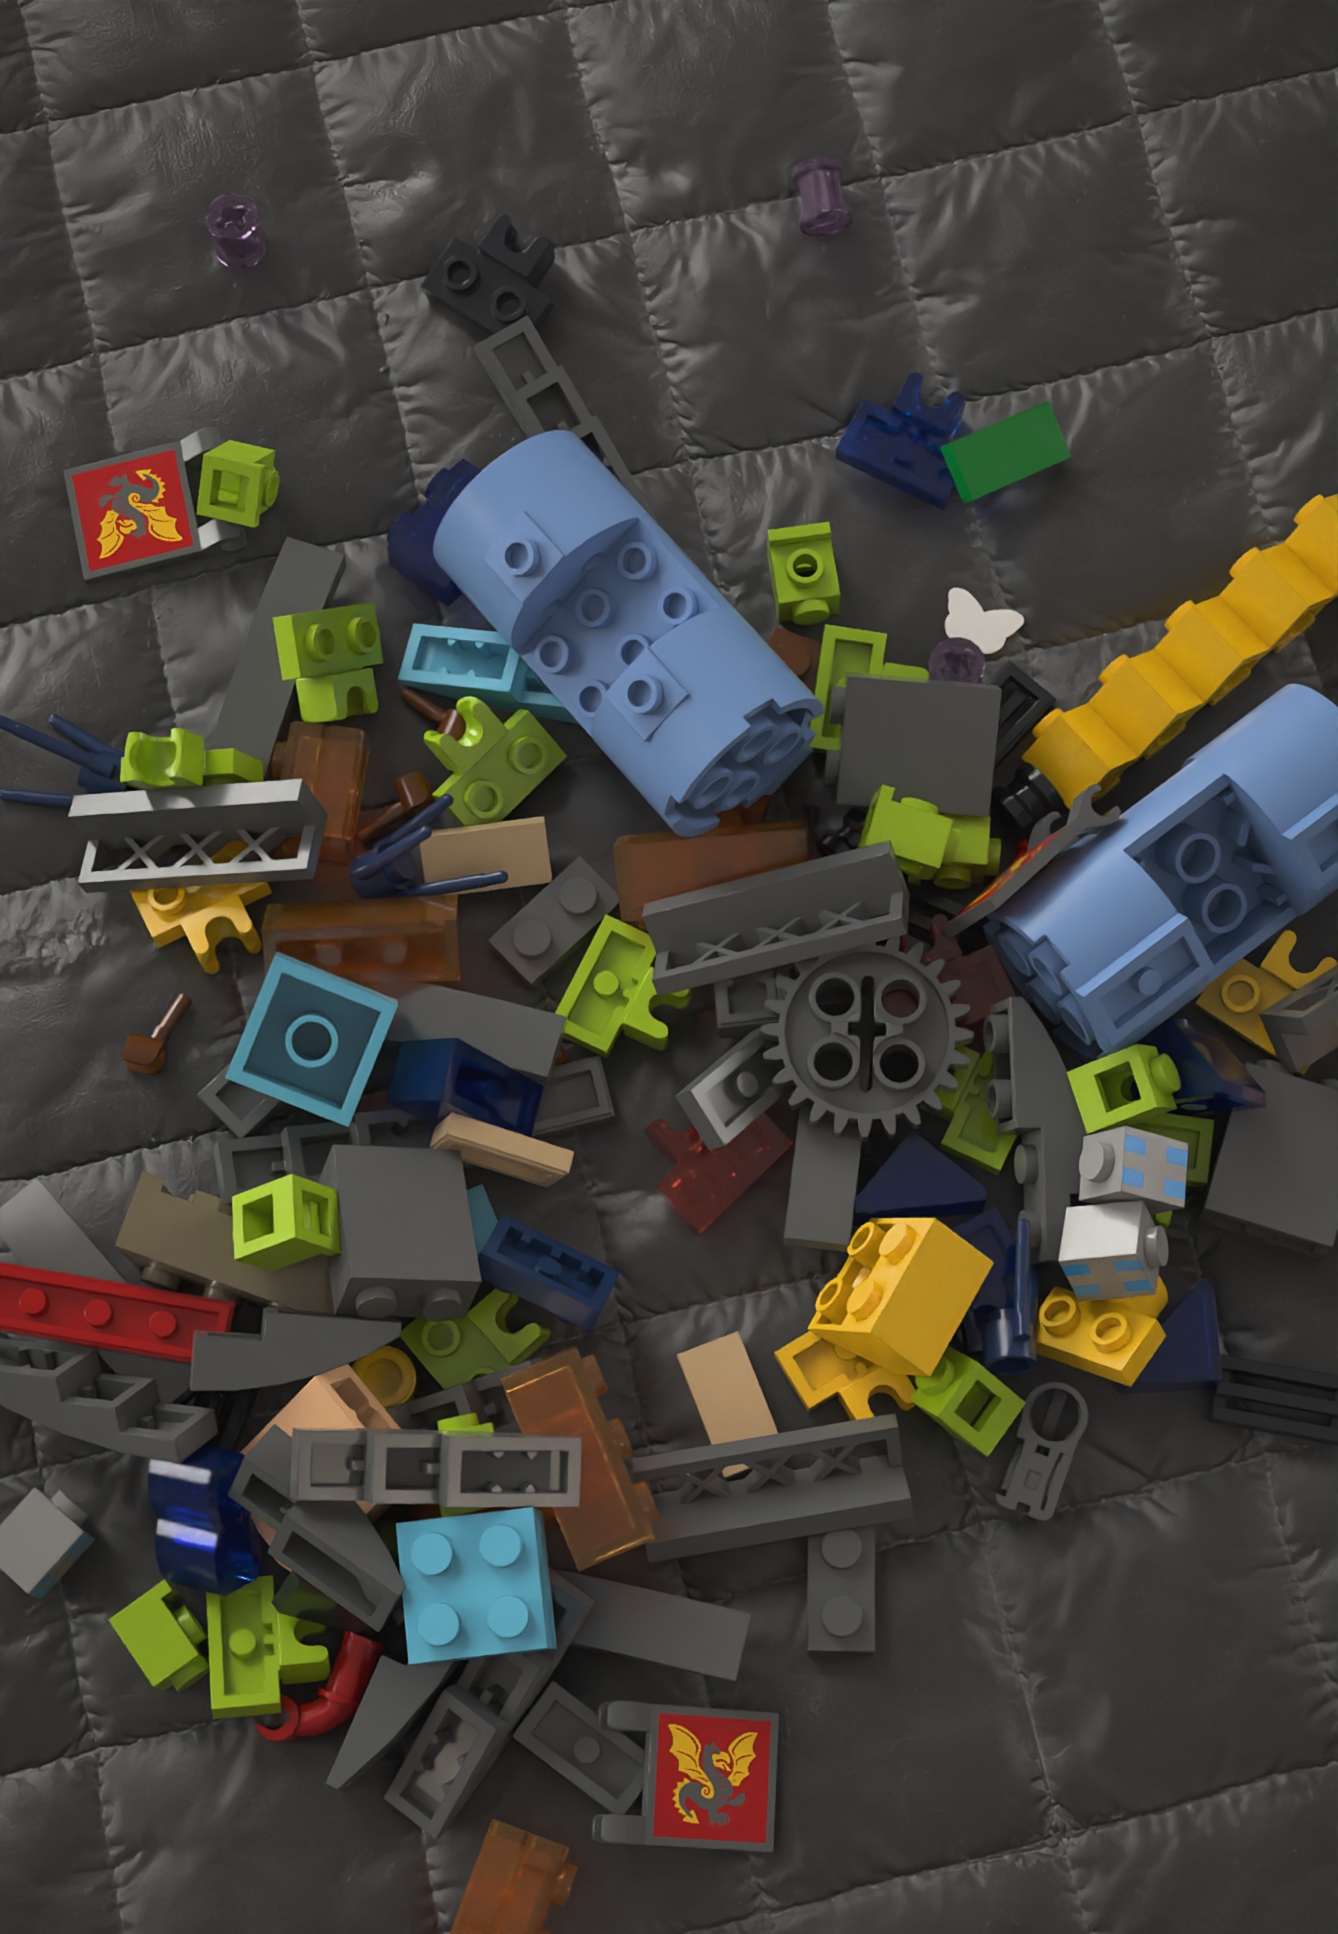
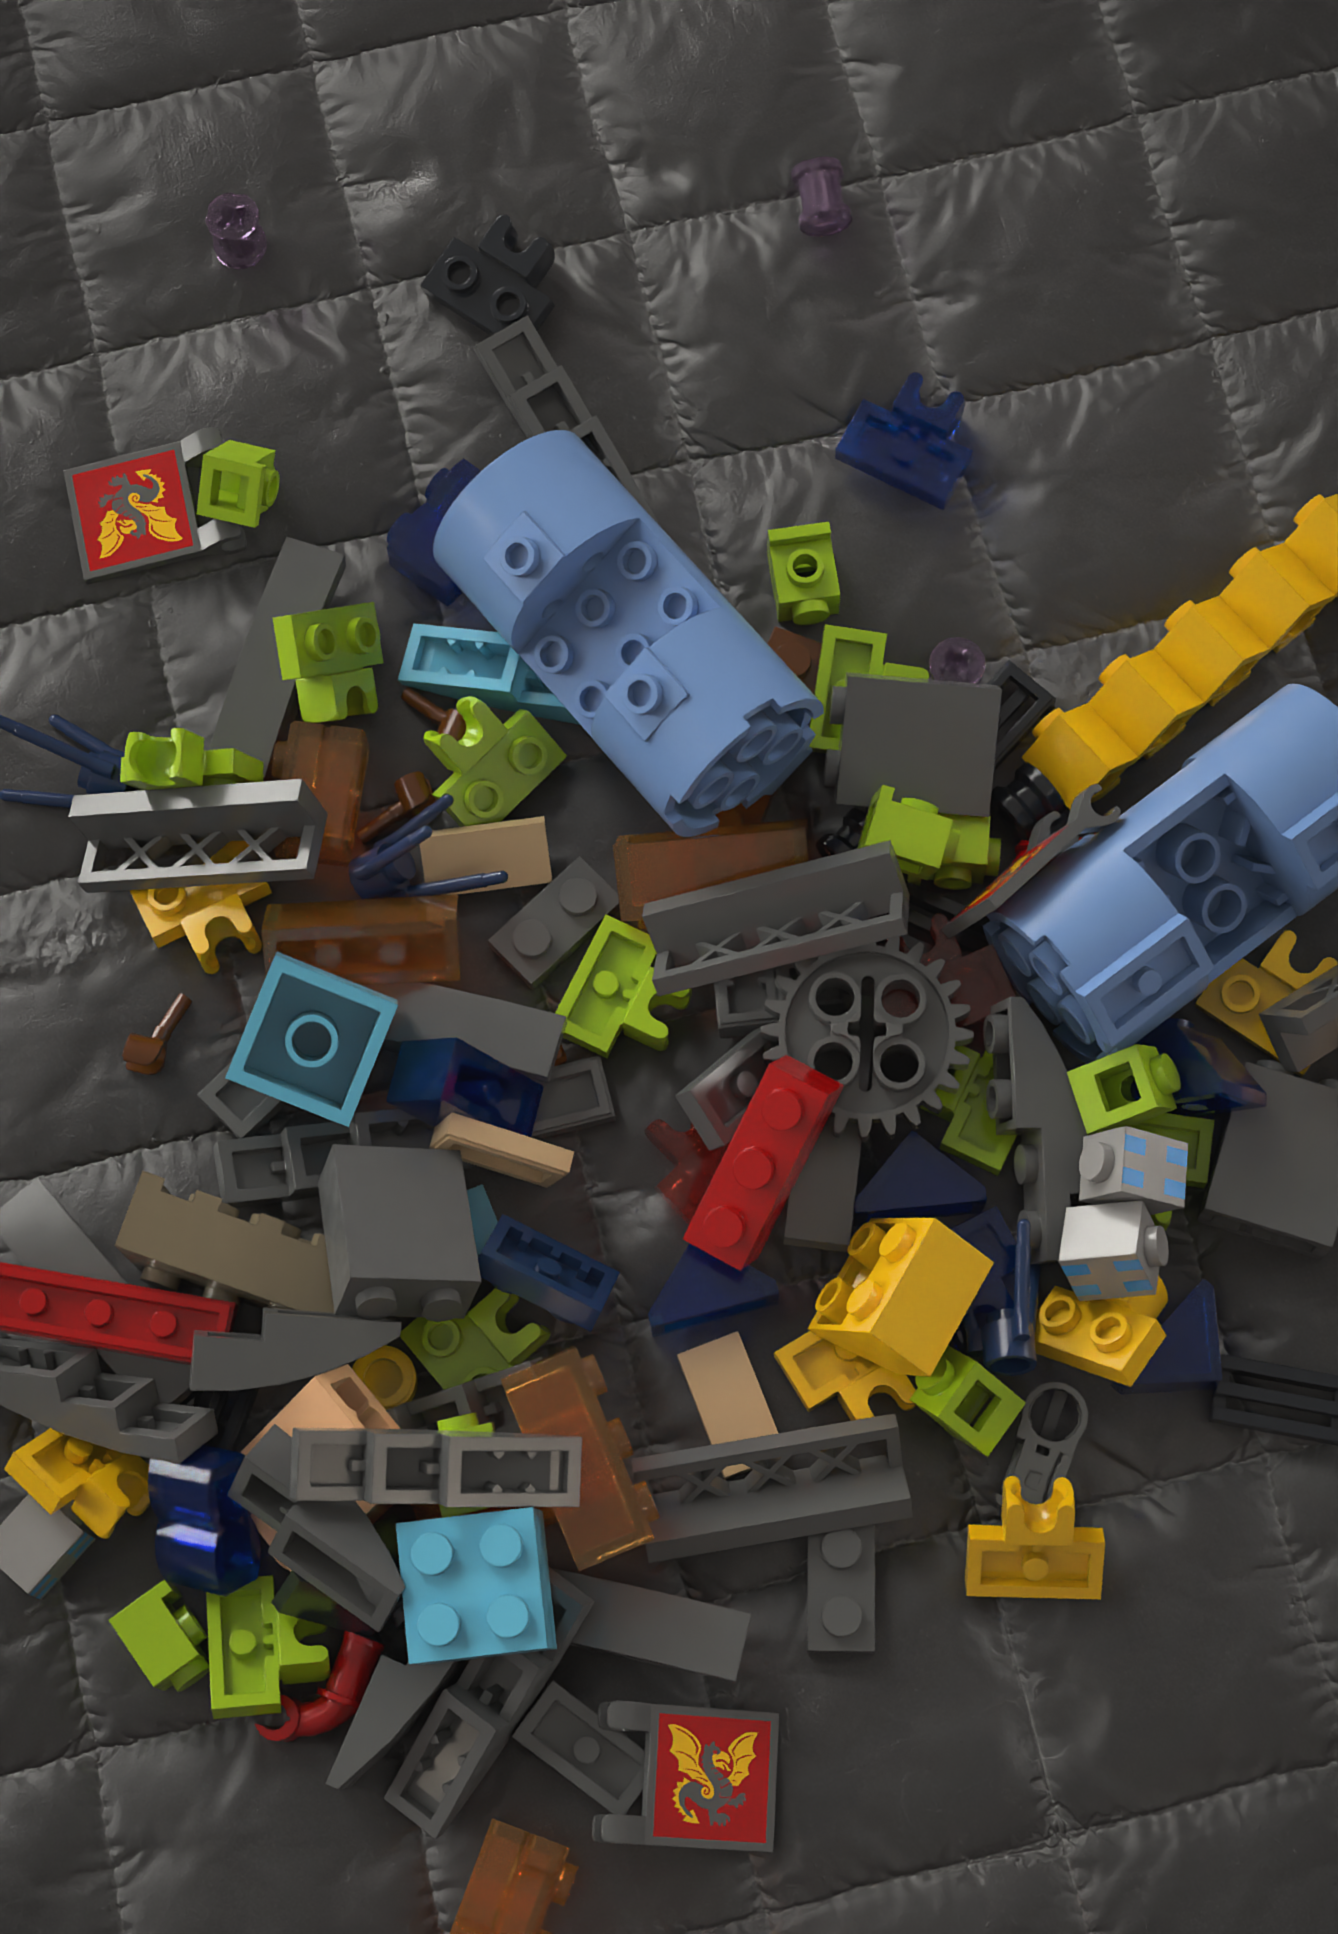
(99, 1479): none -> yellow plate
(285, 1223): lime brick -> none
(708, 1291): none -> clear blue slope
(763, 1162): none -> red brick
(983, 628): white sticker -> none
(1005, 452): green tile -> none
(1035, 1549): none -> yellow plate

